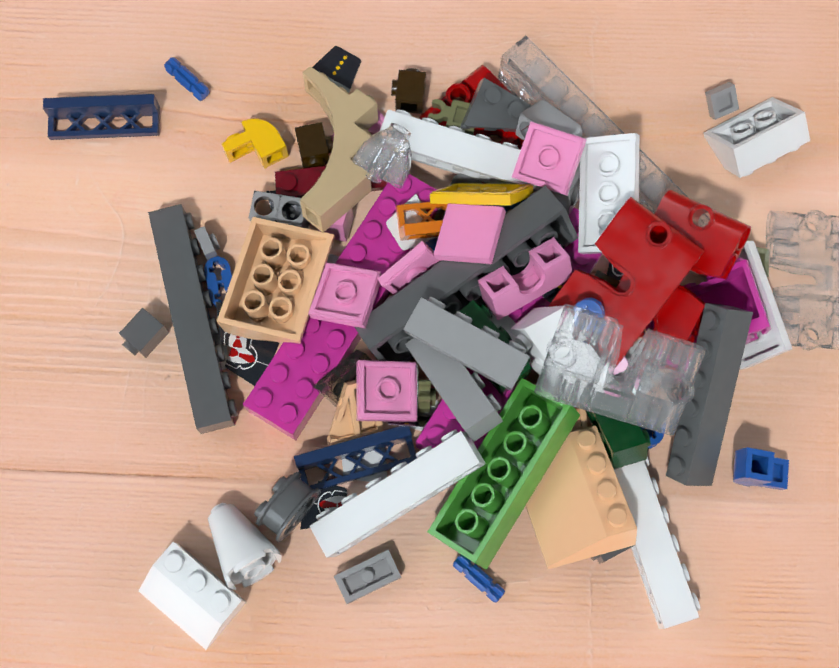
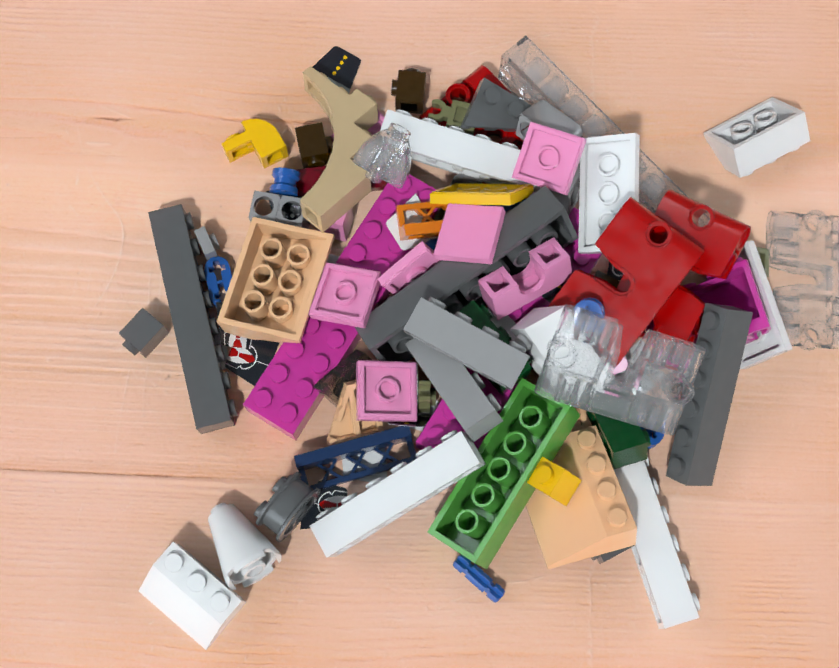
(102, 107): dark blue fence -> none
(186, 78): blue axle -> none
(285, 181): none -> blue wheel
(367, 576): light grey plate -> none
(554, 481): none -> yellow brick
(722, 100): light grey plate -> none
(760, 469): blue brick -> none

